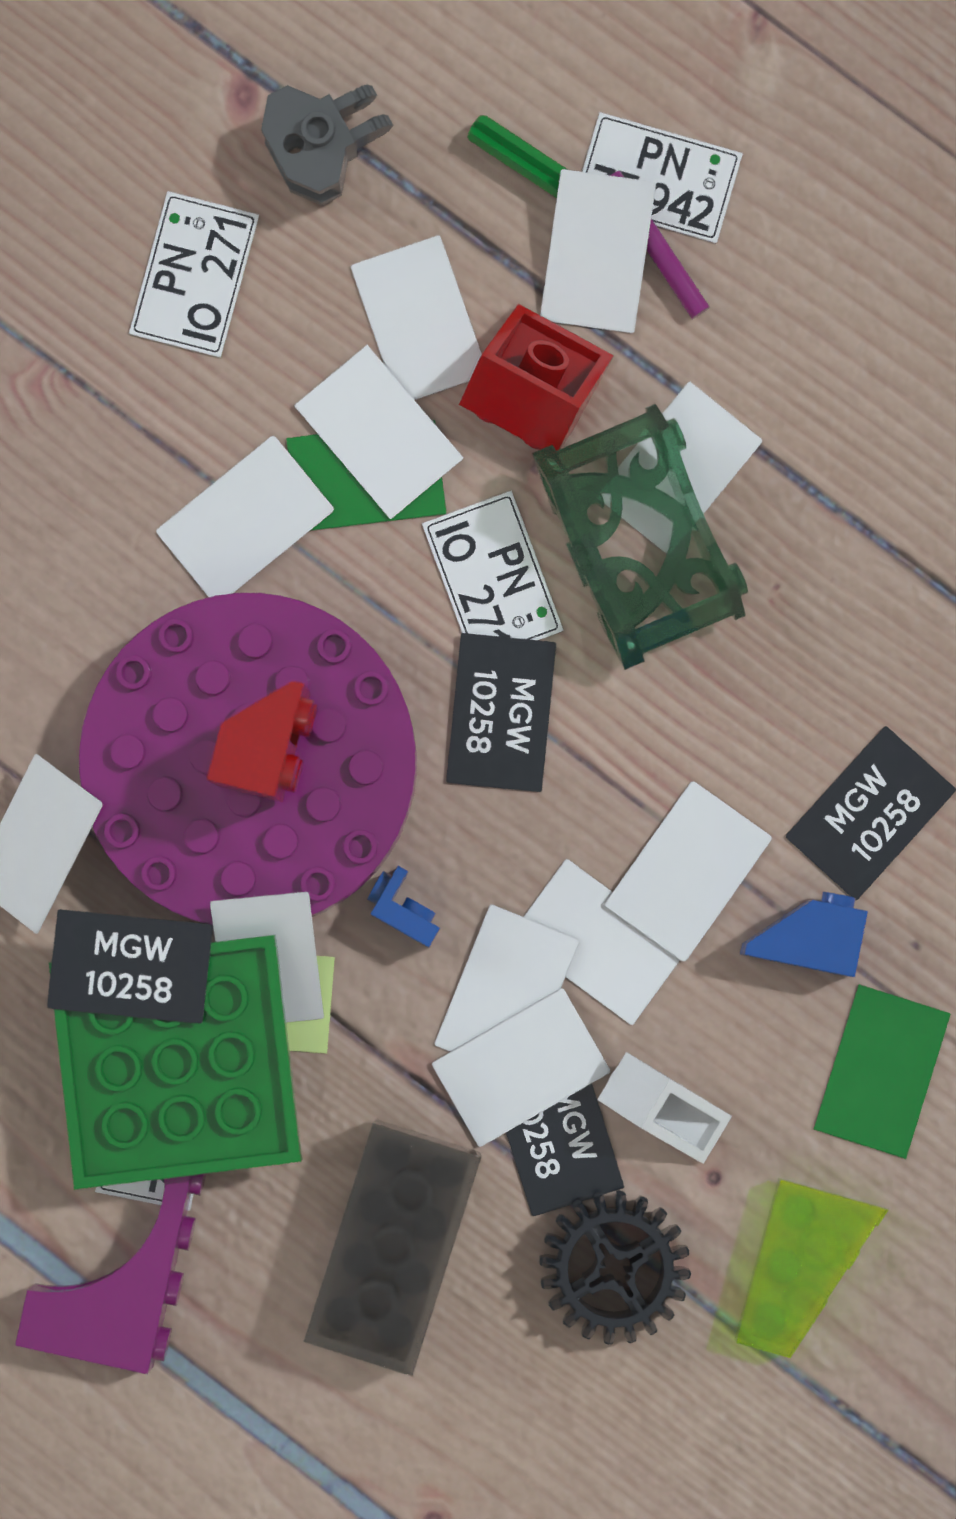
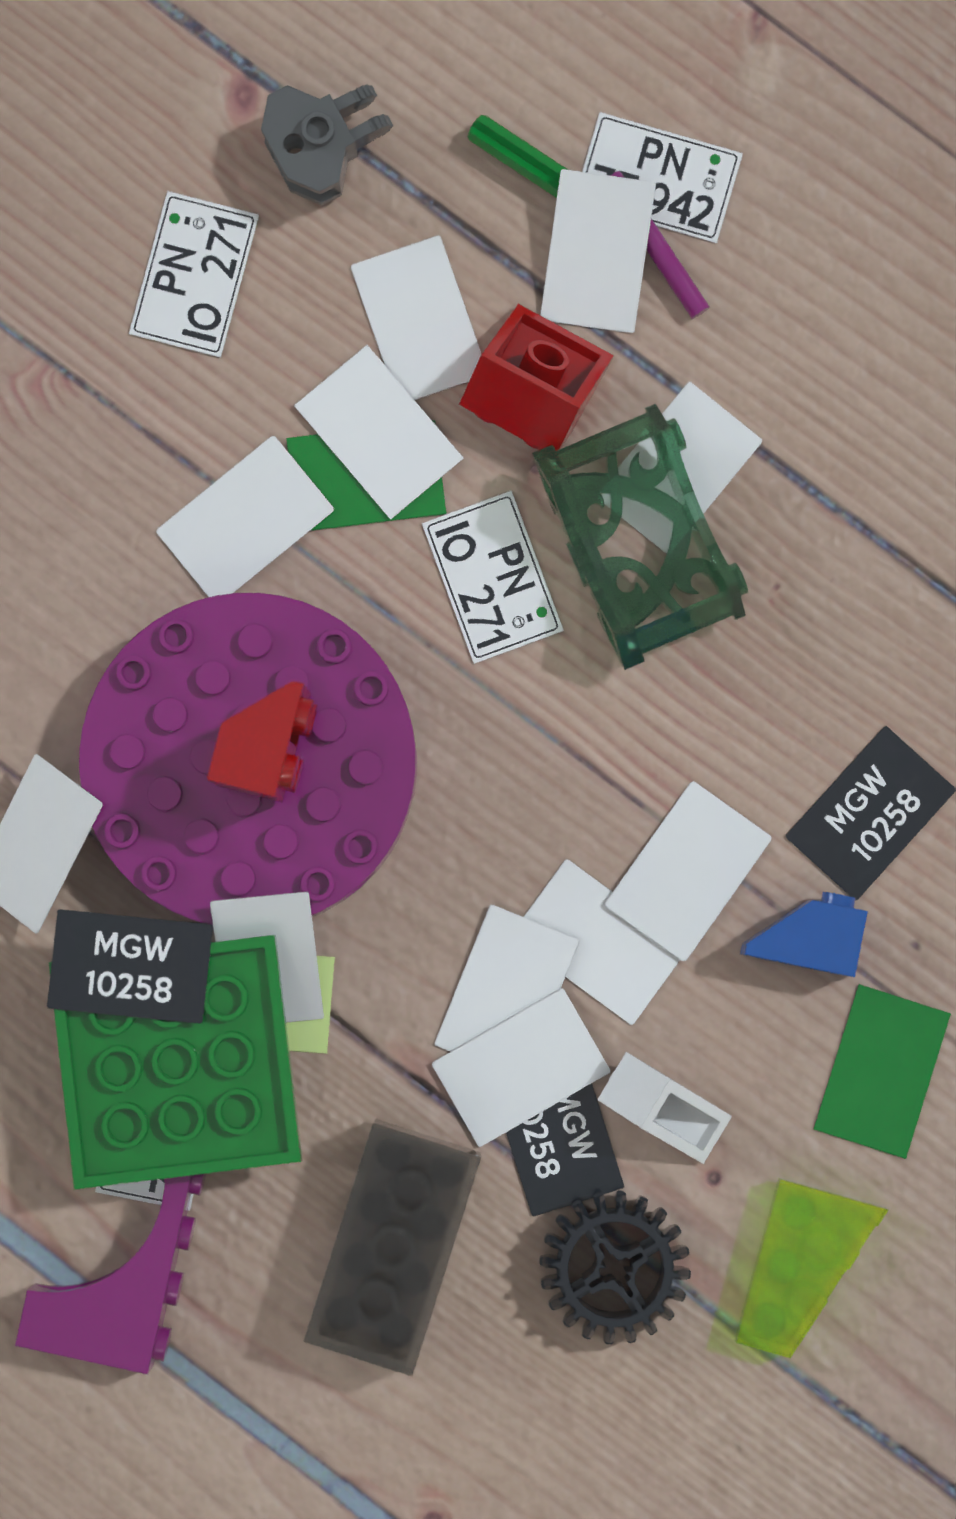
(409, 918): blue bracket -> none
(501, 712): black sticker -> none

